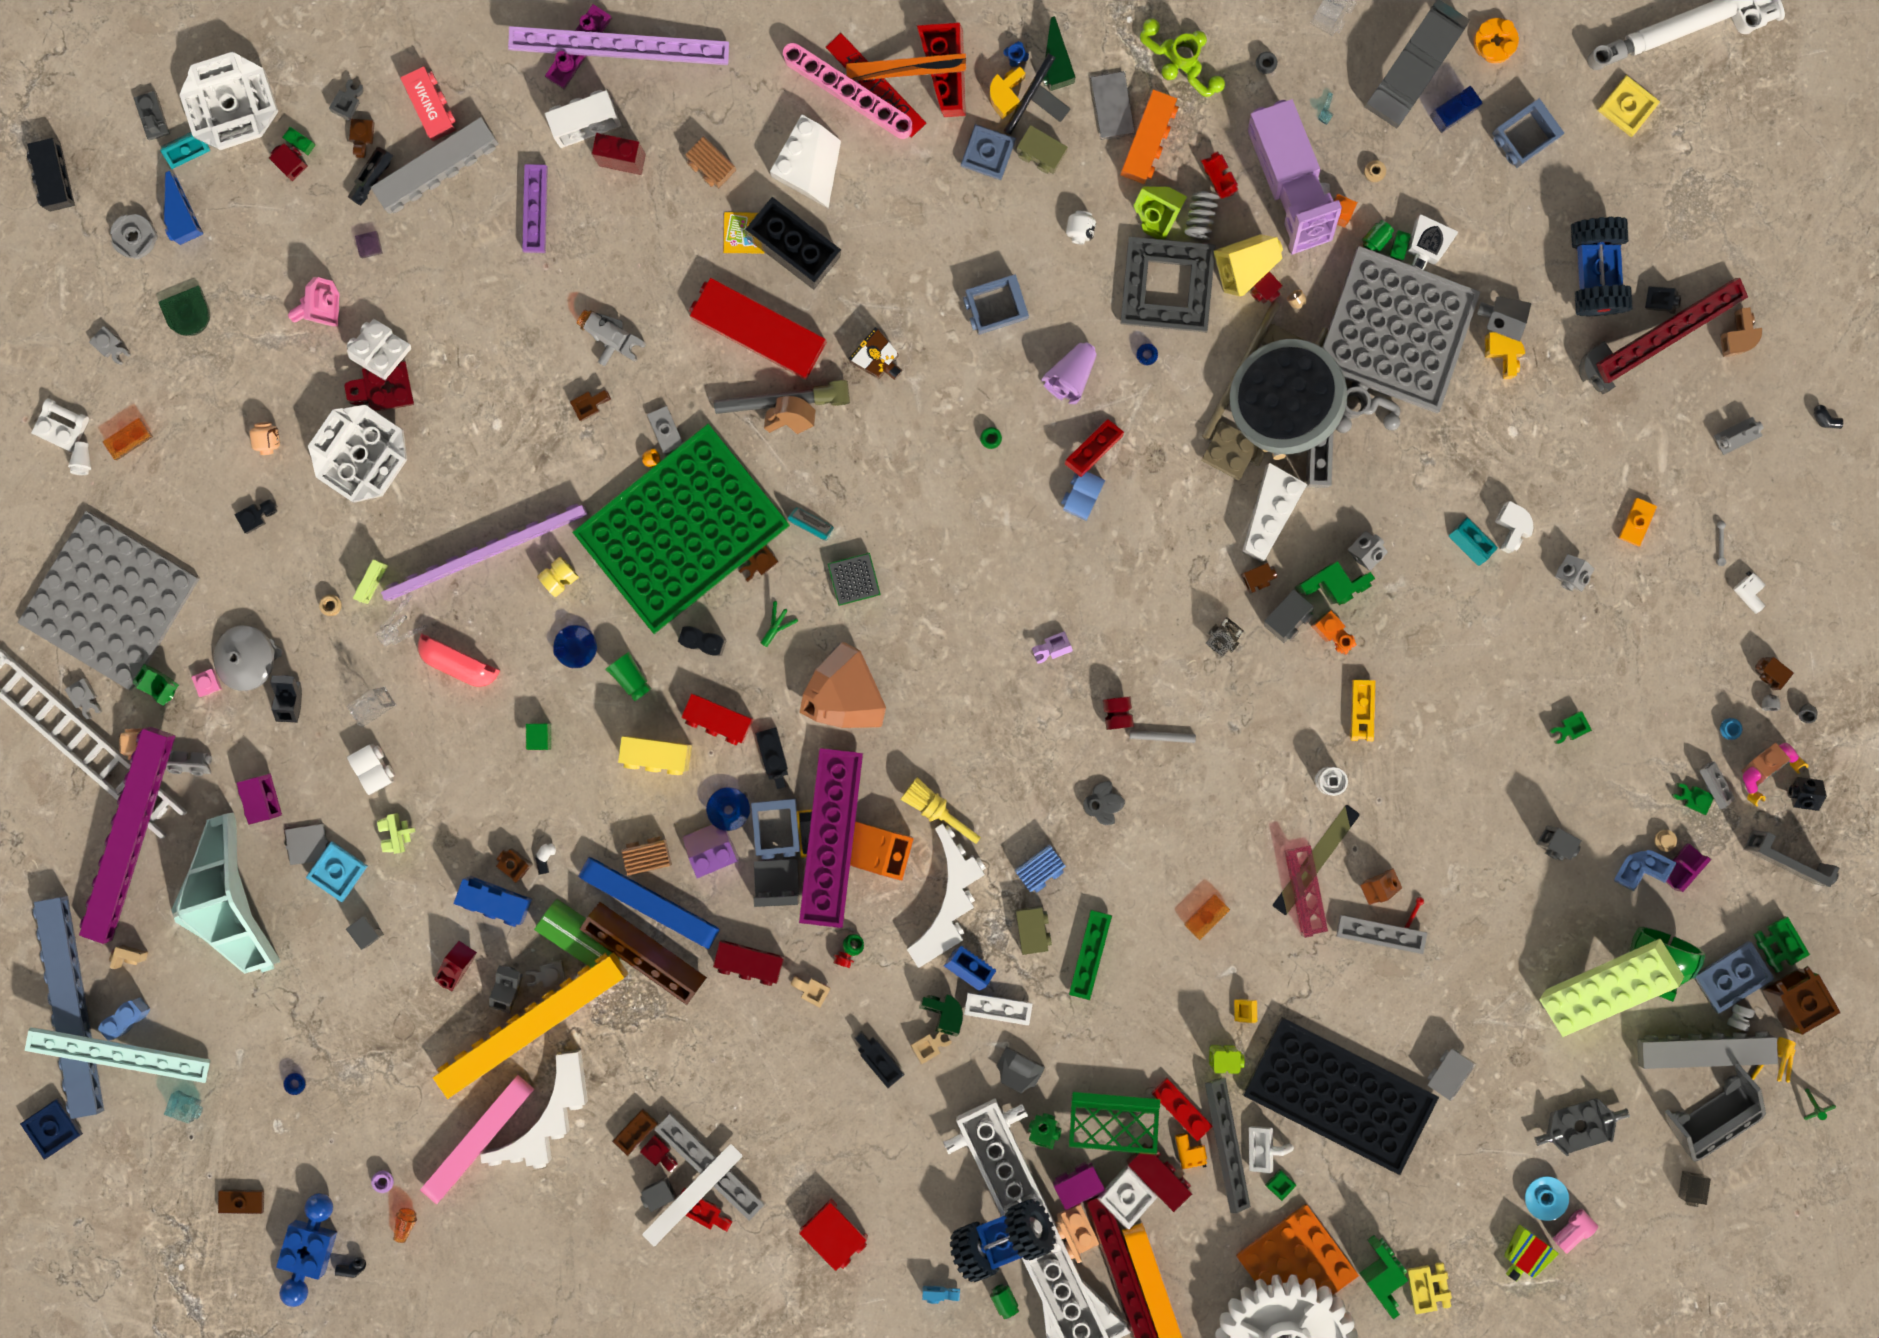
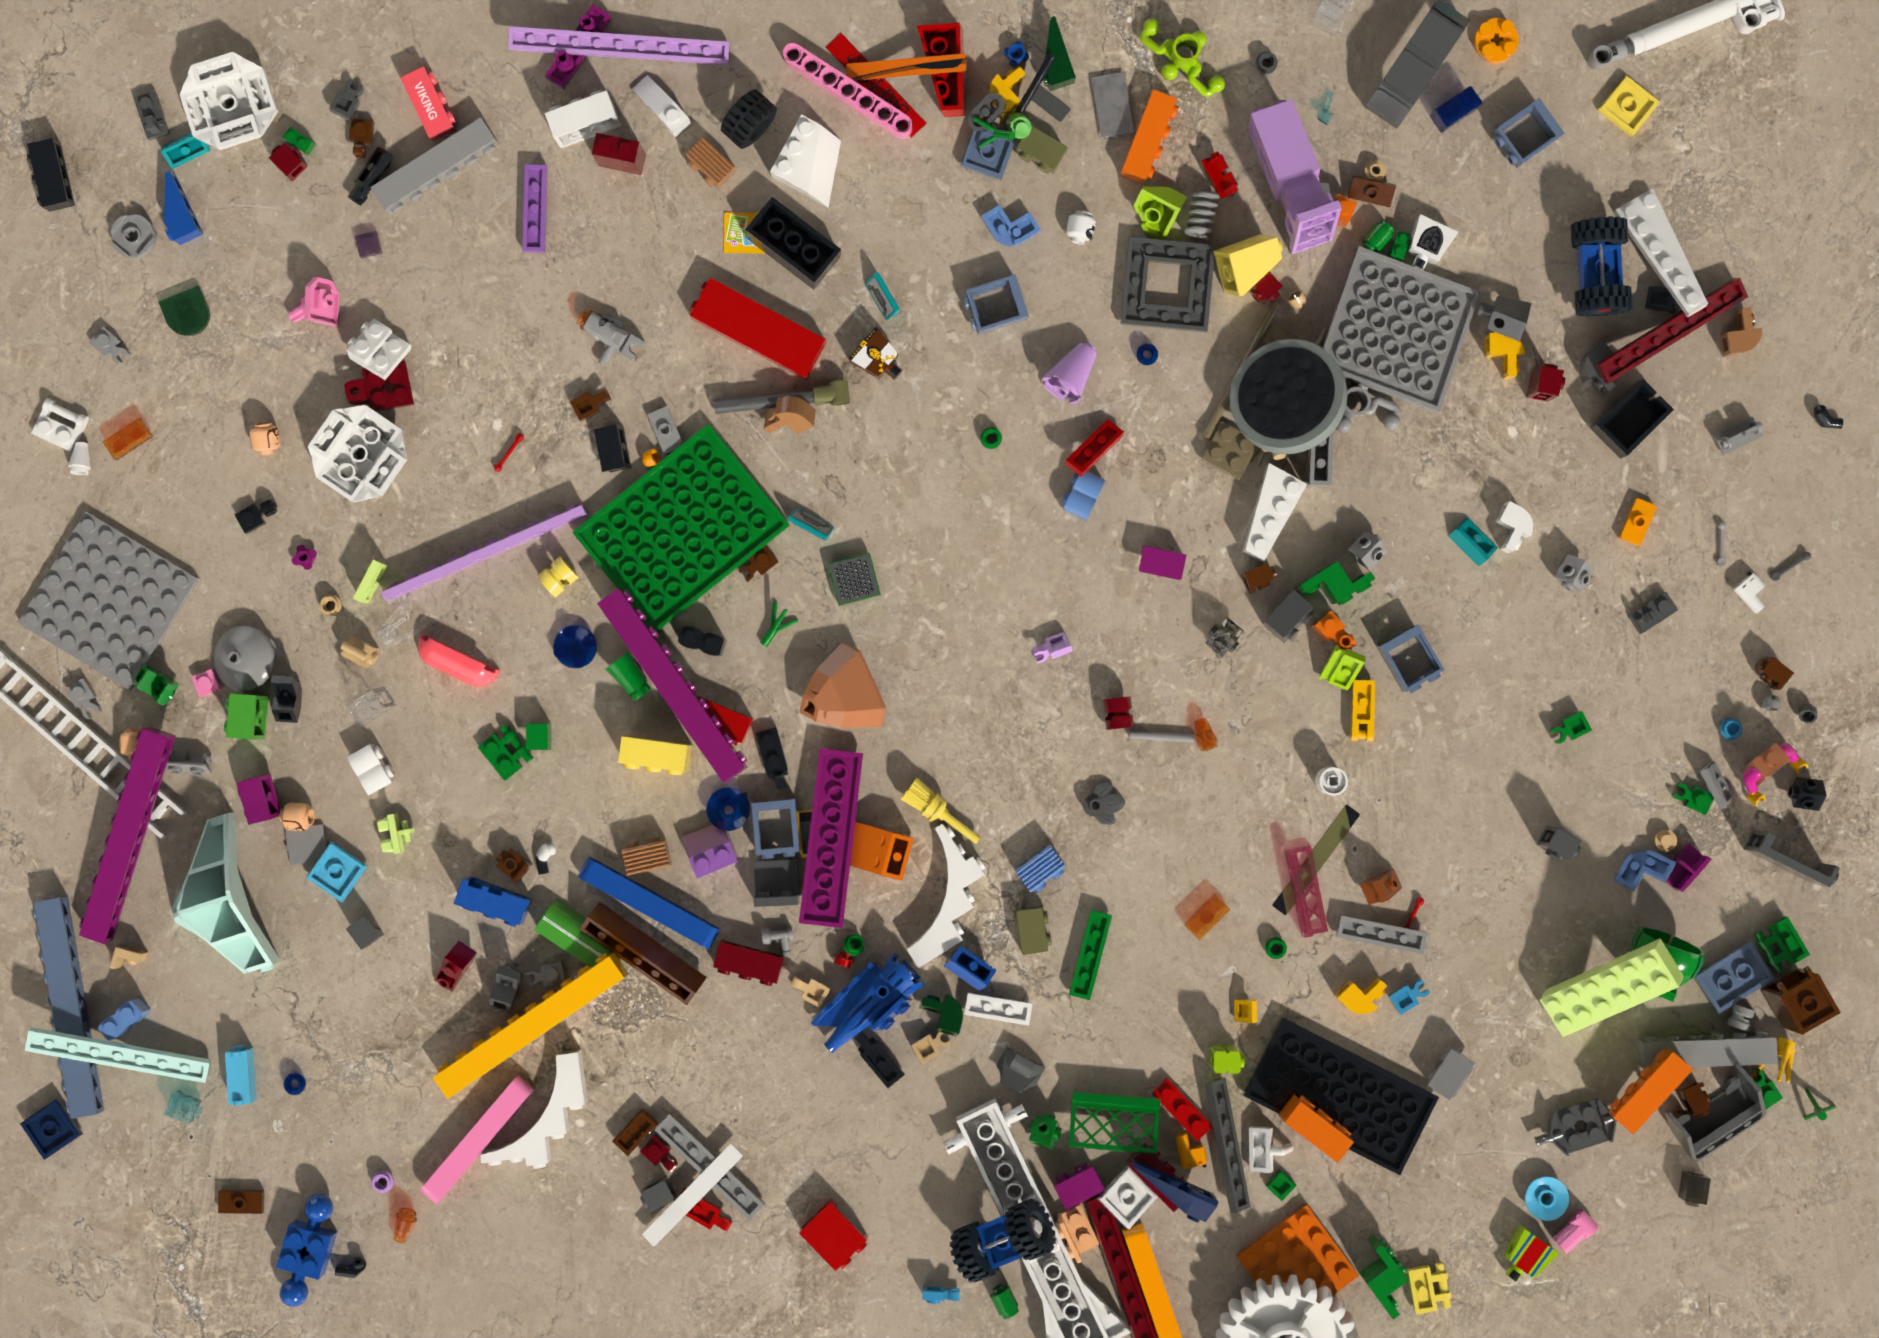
(240, 1075): none -> medium azure brick
(246, 716): none -> bright green brick
(297, 816): none -> light nougat head
(310, 557): none -> magenta plate
(359, 651): none -> tan brick
(498, 467): none -> red hinge
(500, 756): none -> green plate
(612, 448): none -> black hinge
(662, 106): none -> white slope
(672, 684): none -> magenta brick
(748, 119): none -> black tyre
(783, 935): none -> light grey piece
(865, 1001): none -> blue piece
(882, 296): none -> slope
(987, 111): none -> dark grey plate
(997, 133): none -> green plant
(1010, 233): none -> medium blue plate
(1019, 124): none -> bright green brick
(1162, 563): none -> magenta panel
(1190, 1198): none -> dark blue wedge
(1204, 735): none -> clear orange cone
(1282, 948): none -> green plate
(1316, 1127): none -> orange brick
(1342, 667): none -> lime plate
(1359, 1001): none -> yellow brick
(1371, 191): none -> reddish brown plate
(1405, 998): none -> dark azure plate
(1431, 675): none -> sand blue window
(1546, 383): none -> dark red brick
(1631, 418): none -> black piece
(1650, 1090): none -> orange brick
(1653, 612): none -> dark grey plate
(1661, 248): none -> white wing
(1695, 1100): none -> reddish brown brick
(1769, 1091): none -> green plate
(1776, 575): none -> dark grey hinge

